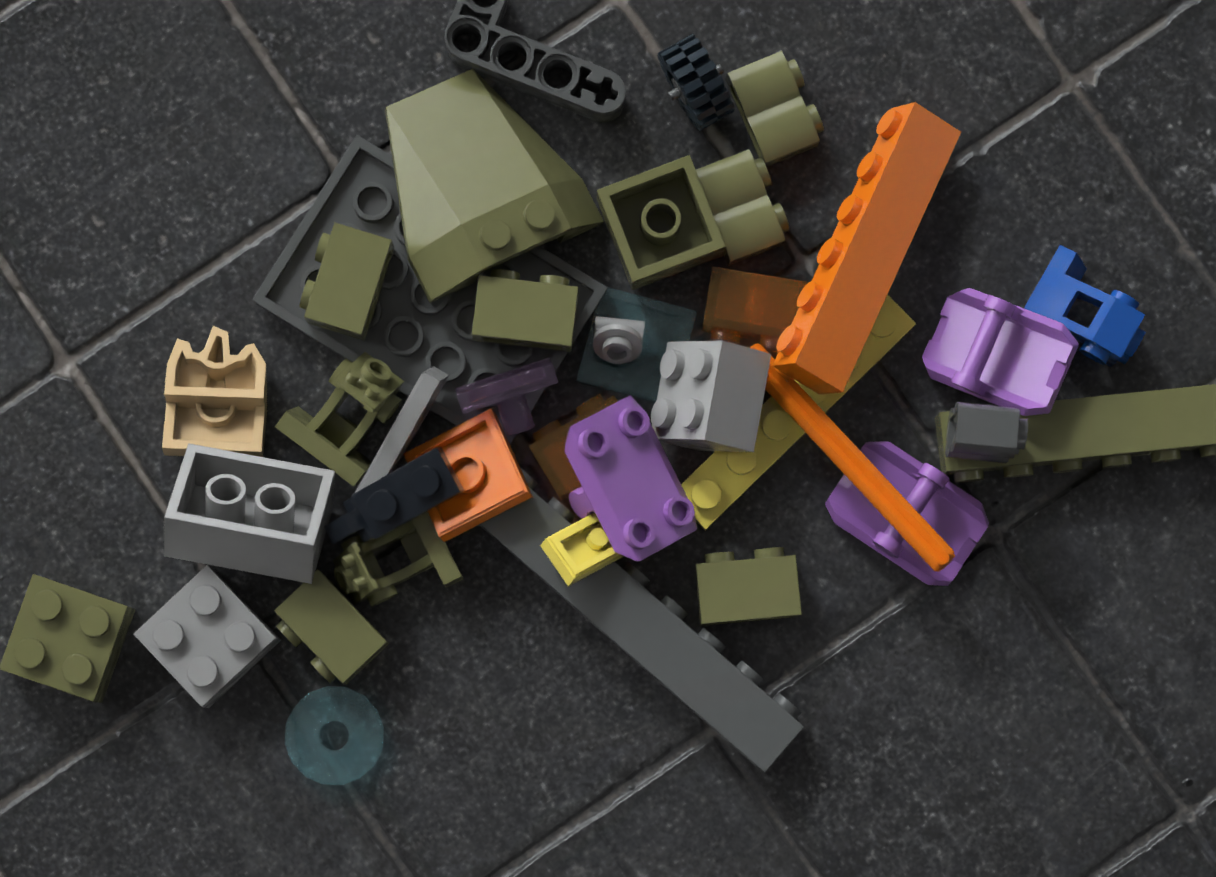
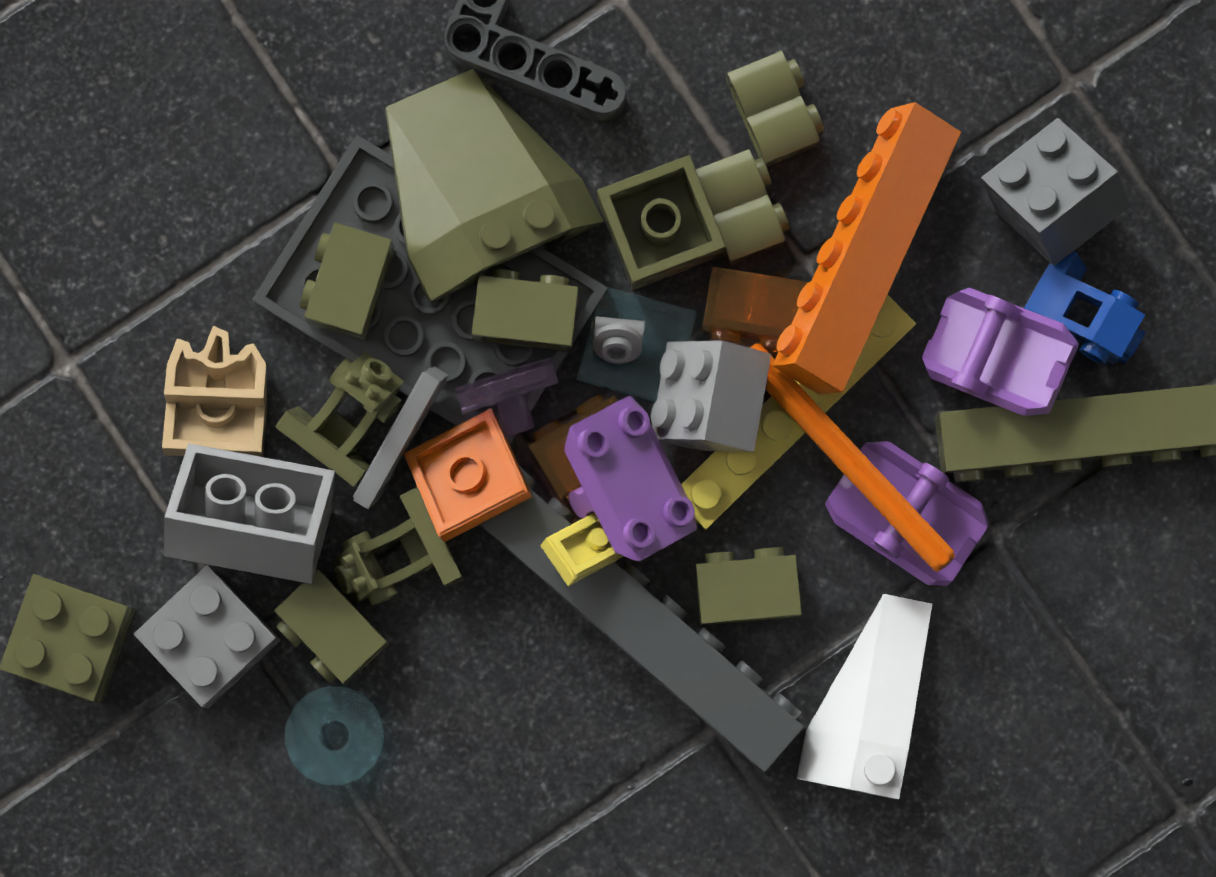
(397, 498): black hinge -> none
(696, 82): black wheel -> none
(868, 714): none -> white wedge
(985, 432): dark grey brick -> none
(1056, 191): none -> brick

